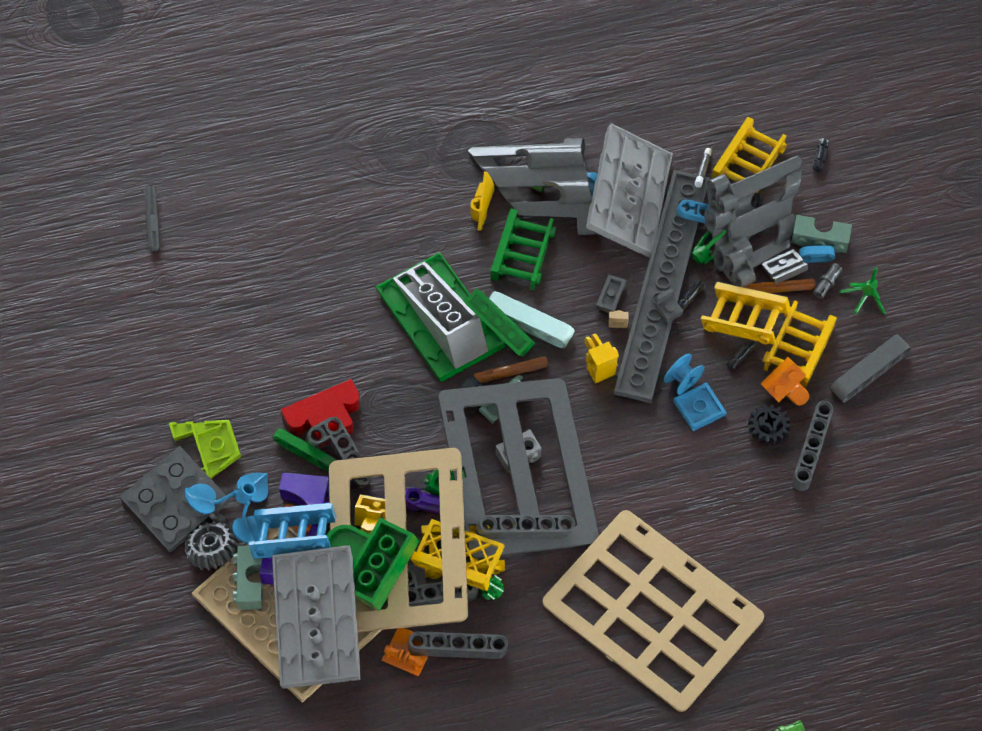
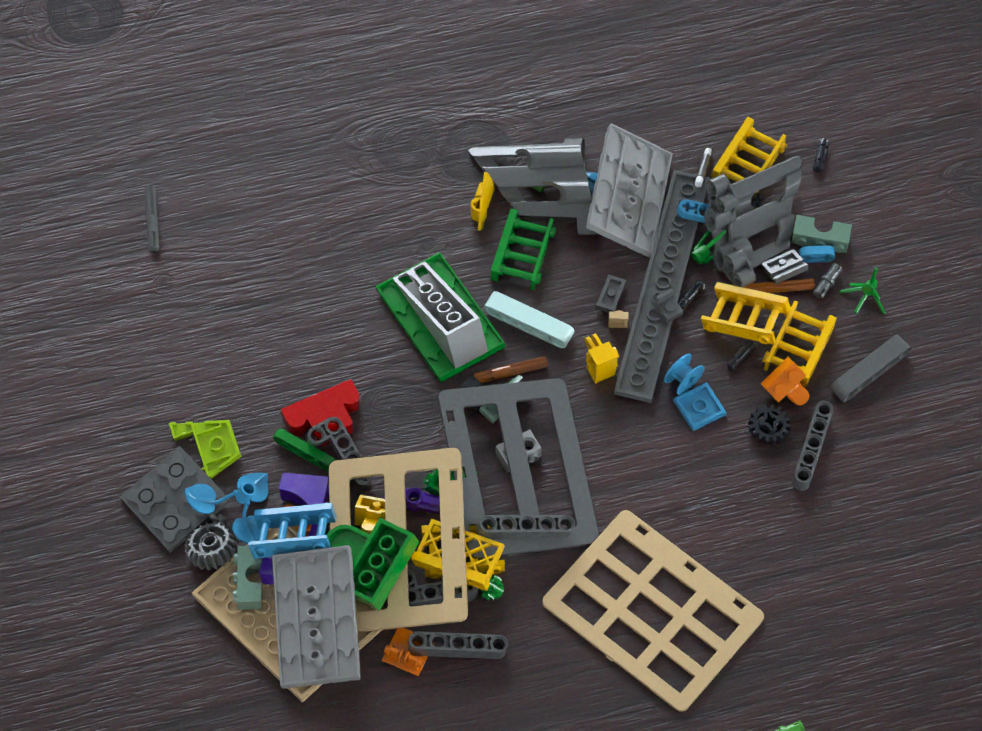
(499, 322): green fence -> none

